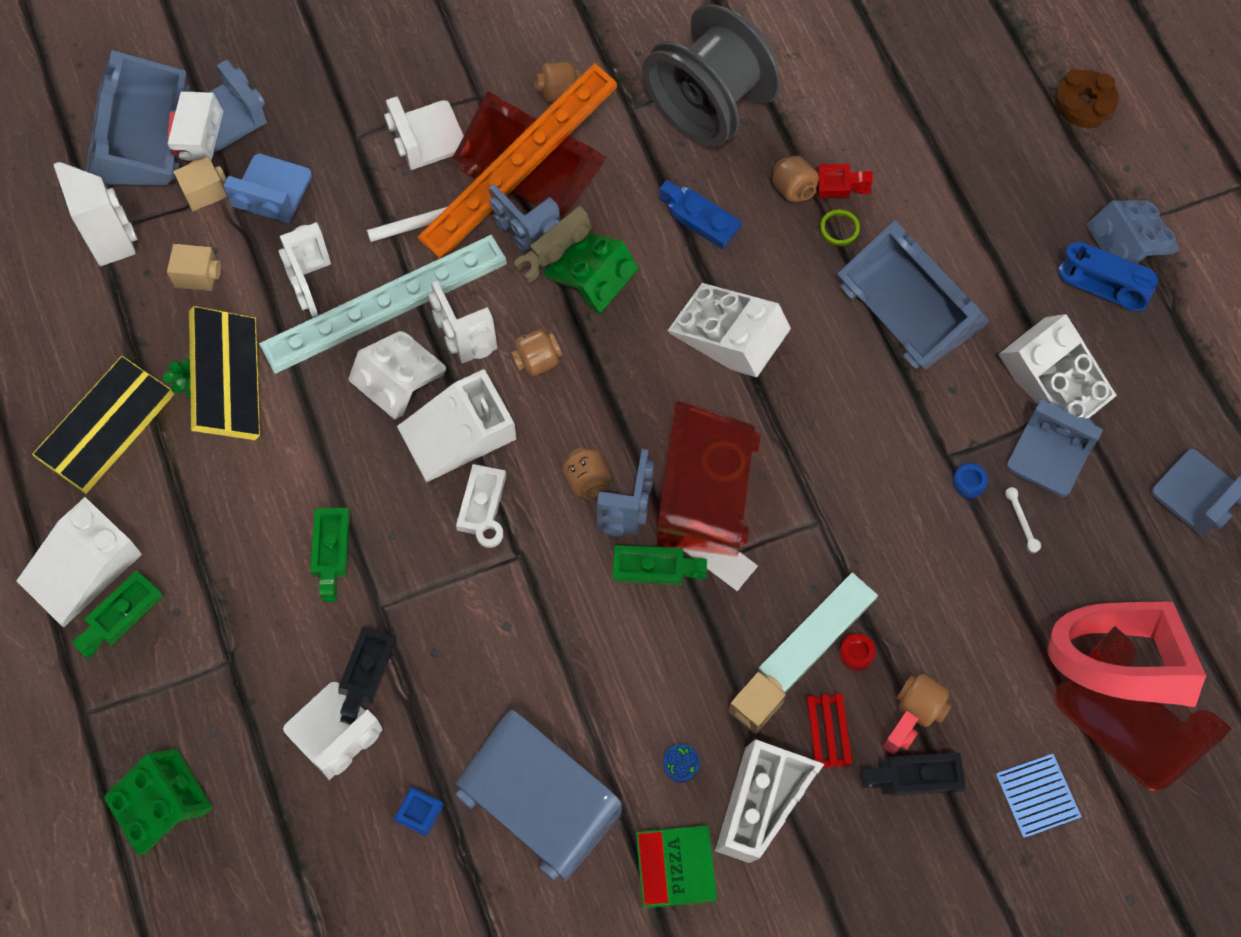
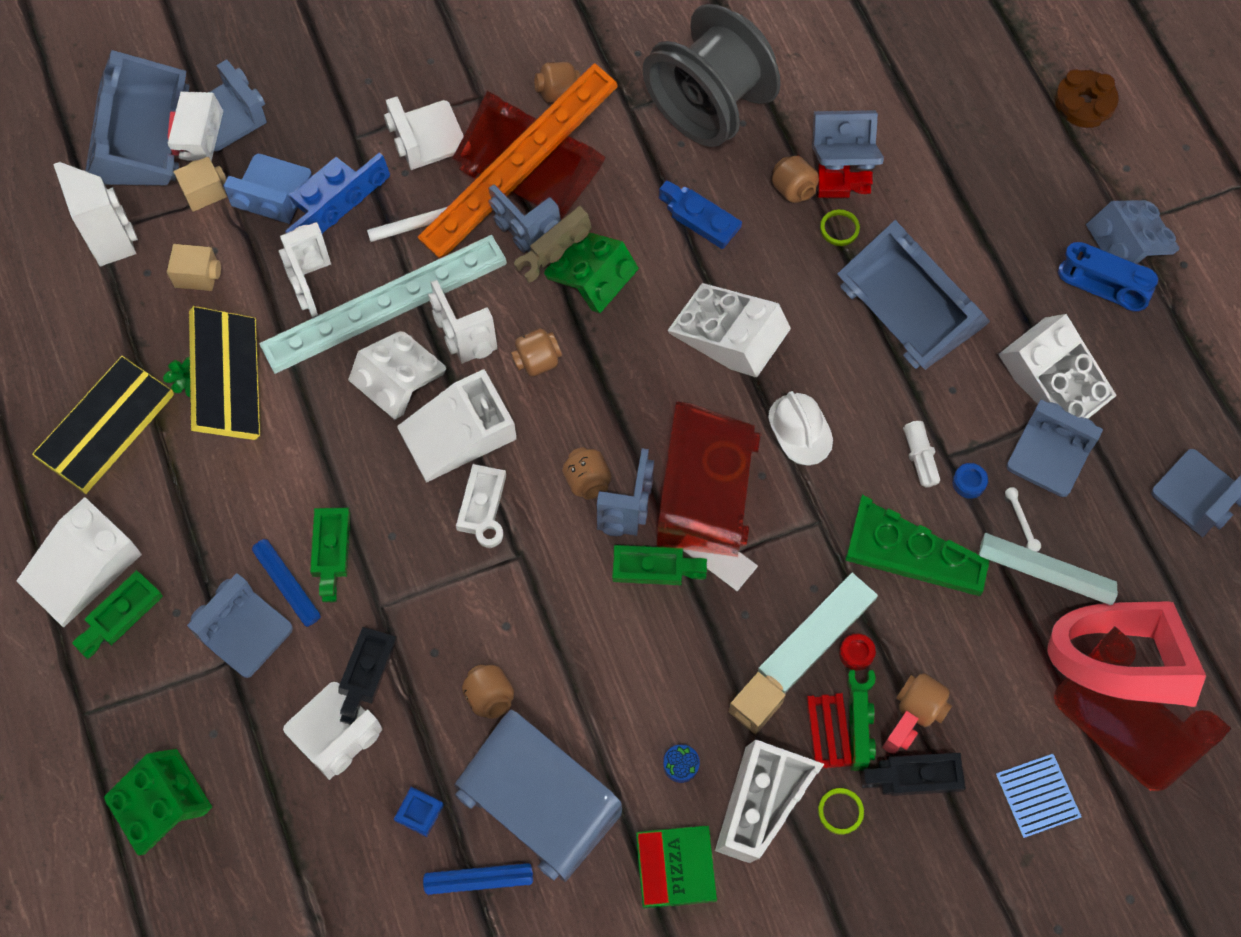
(240, 626): none -> sand blue bracket
(286, 582): none -> blue axle
(336, 191): none -> blue bracket
(478, 878): none -> blue axle
(488, 691): none -> medium nougat head
(801, 428): none -> white piece
(846, 139): none -> sand blue bracket
(849, 793): none -> lime piece
(860, 717): none -> green plate
(900, 547): none -> green wing
(921, 453): none -> white axle
(1048, 569): none -> light aqua tile

